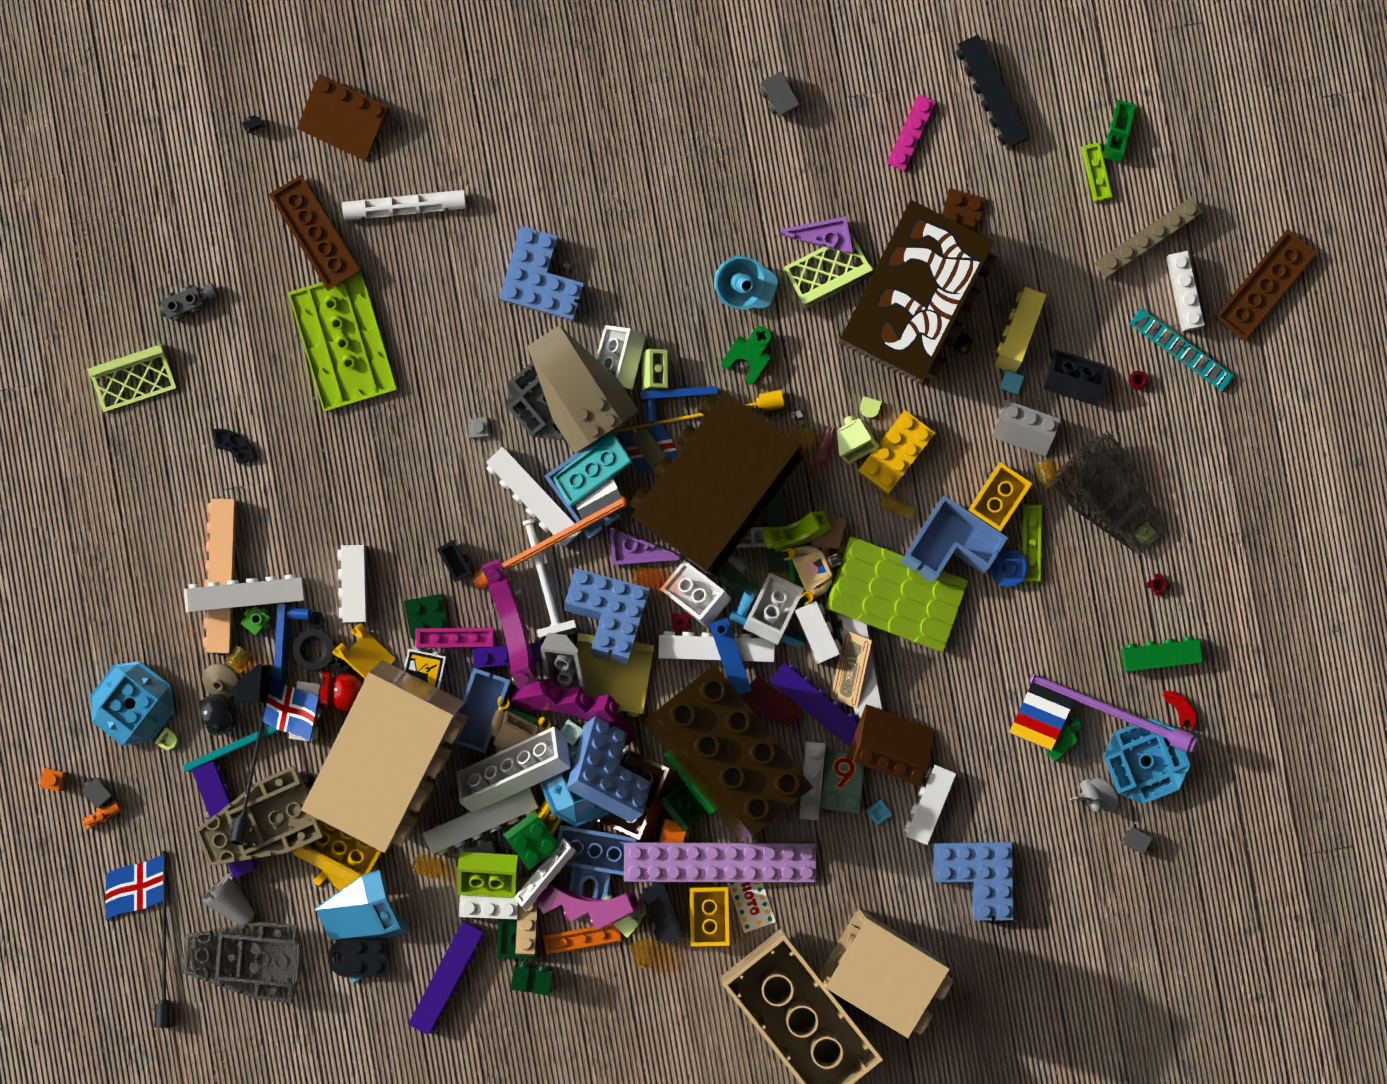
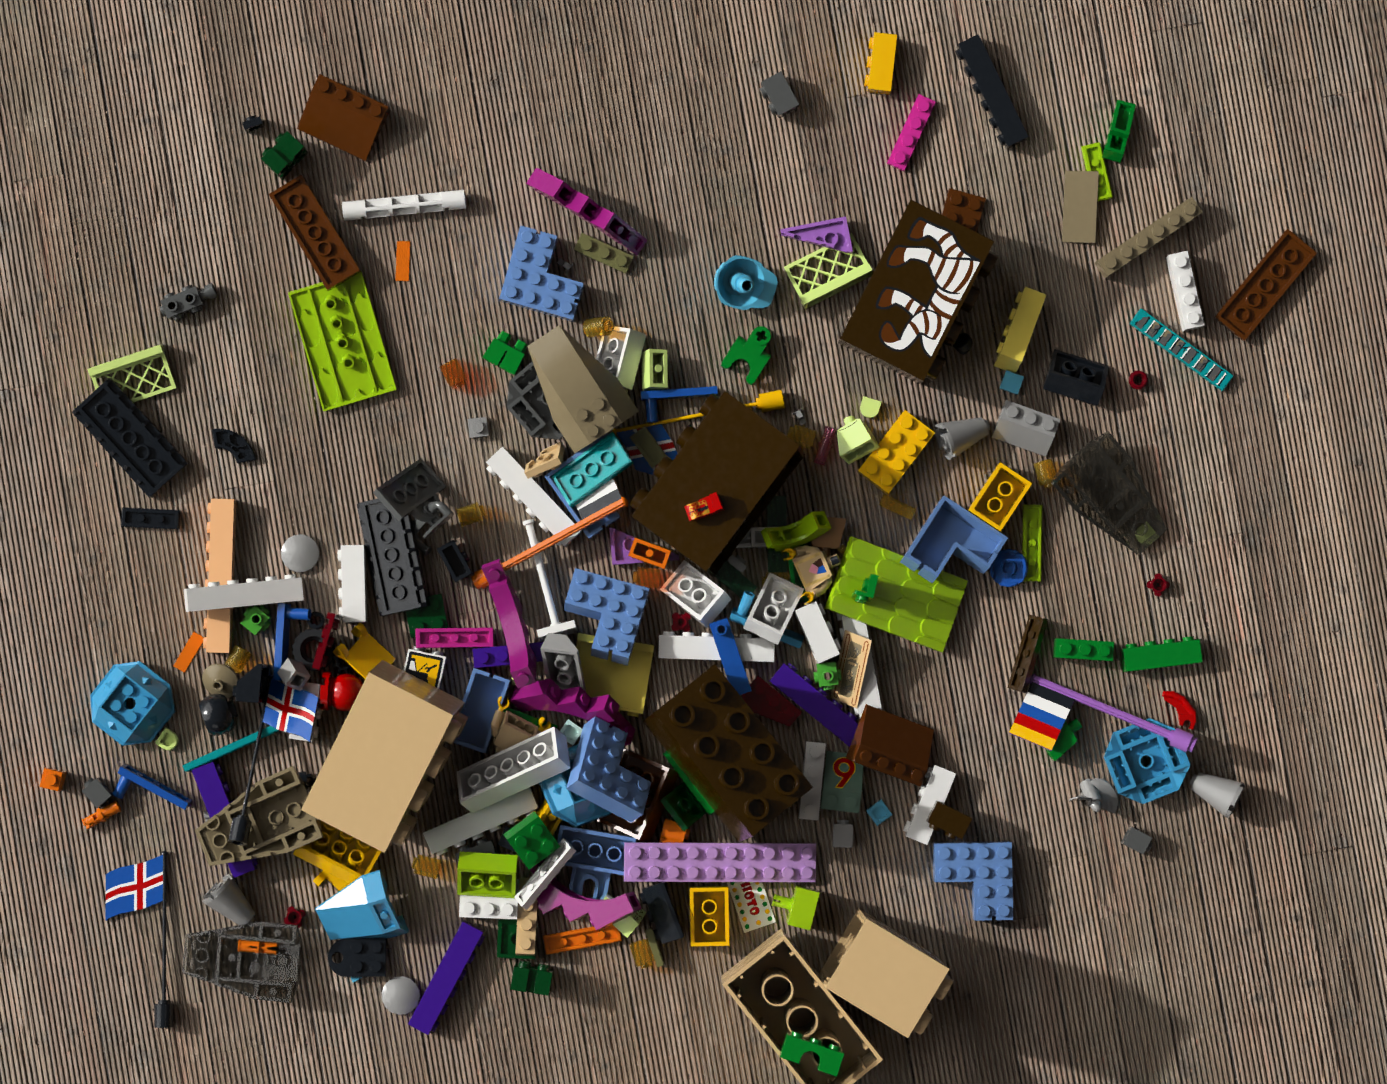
(129, 437): none -> black ladder
(131, 774): none -> blue piece
(150, 518): none -> black tile
(188, 652): none -> orange sticker
(260, 947): none -> orange pin
(284, 155): none -> dark green brick
(293, 674): none -> light grey brick
(298, 913): none -> dark red plate
(300, 553): none -> light grey dish
(320, 658): none -> dark red wing
(392, 559): none -> black ladder
(400, 995): none -> light grey dish
(402, 261): none -> orange sticker
(415, 493): none -> dark grey plate
(454, 374): none -> clear orange brick
(470, 514): none -> clear yellow brick
(513, 357): none -> green hips
(549, 458): none -> tan plate
(587, 209): none -> magenta arch
(598, 327): none -> clear yellow brick
(603, 253): none -> olive plate
(649, 553): none -> orange brick
(654, 947): none -> olive tile
(704, 507): none -> red leg
(800, 906): none -> lime brick
(823, 668): none -> bright green brick
(829, 1057): none -> green arch
(842, 834): none -> light grey brick
(868, 587): none -> green bracket
(881, 63): none -> yellow brick
(949, 820): none -> dark brown brick
(960, 435): none -> light grey cone
(1027, 653): none -> dark brown plate
(1080, 206): none -> dark tan sticker
(1083, 649): none -> green arch
(1218, 792): none -> light grey cone

